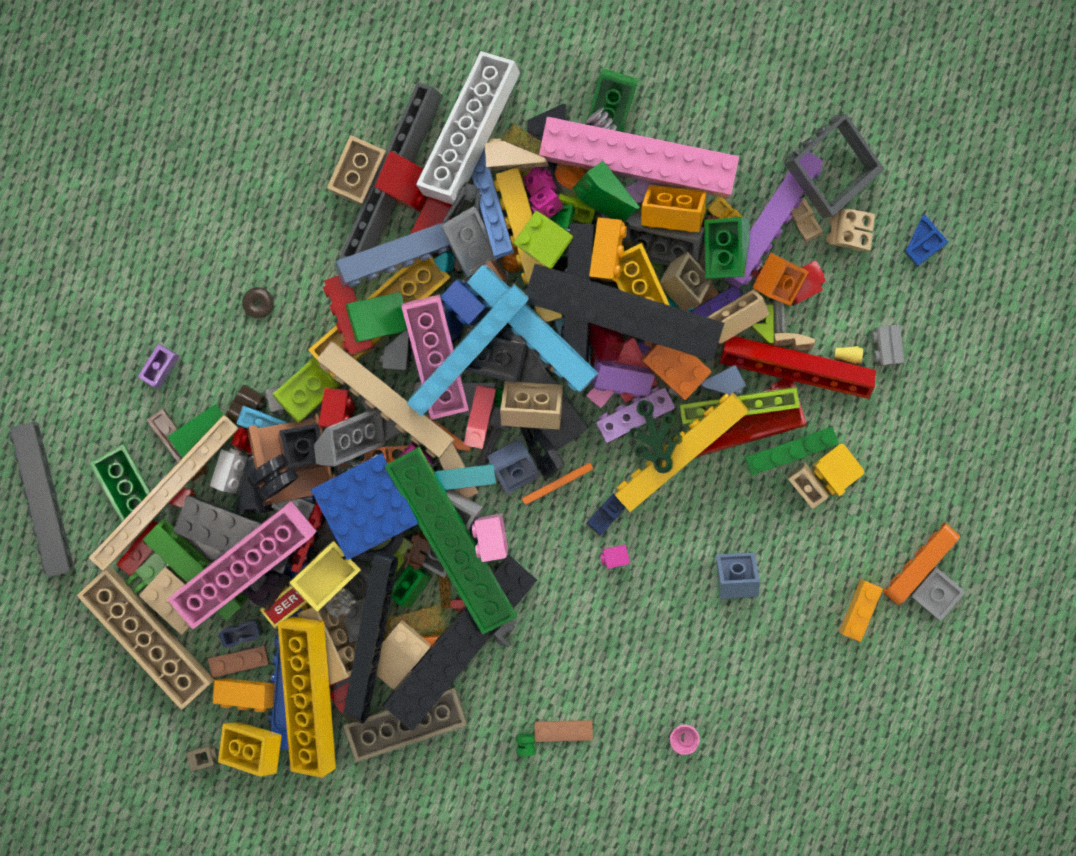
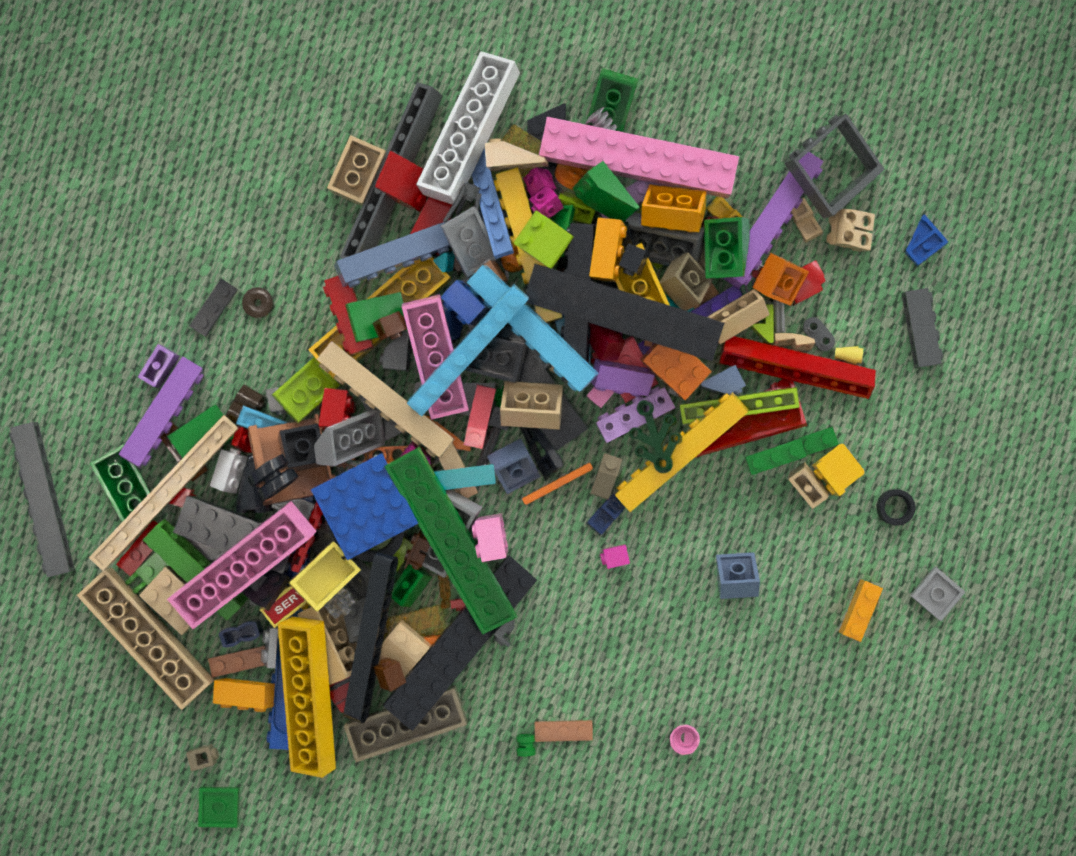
(161, 412): none -> medium lavender brick
(213, 307): none -> black plate
(218, 807): none -> green plate
(249, 748): yellow brick -> none
(268, 655): none -> light grey plate
(389, 674): none -> reddish brown brick
(390, 326): none -> reddish brown brick
(606, 476): none -> dark tan slope
(633, 260): none -> black brick
(818, 334): none -> dark grey plate
(888, 345): light grey brick -> none
(909, 512): none -> black tyre
(921, 328): none -> dark grey brick
(922, 564): orange beam -> none

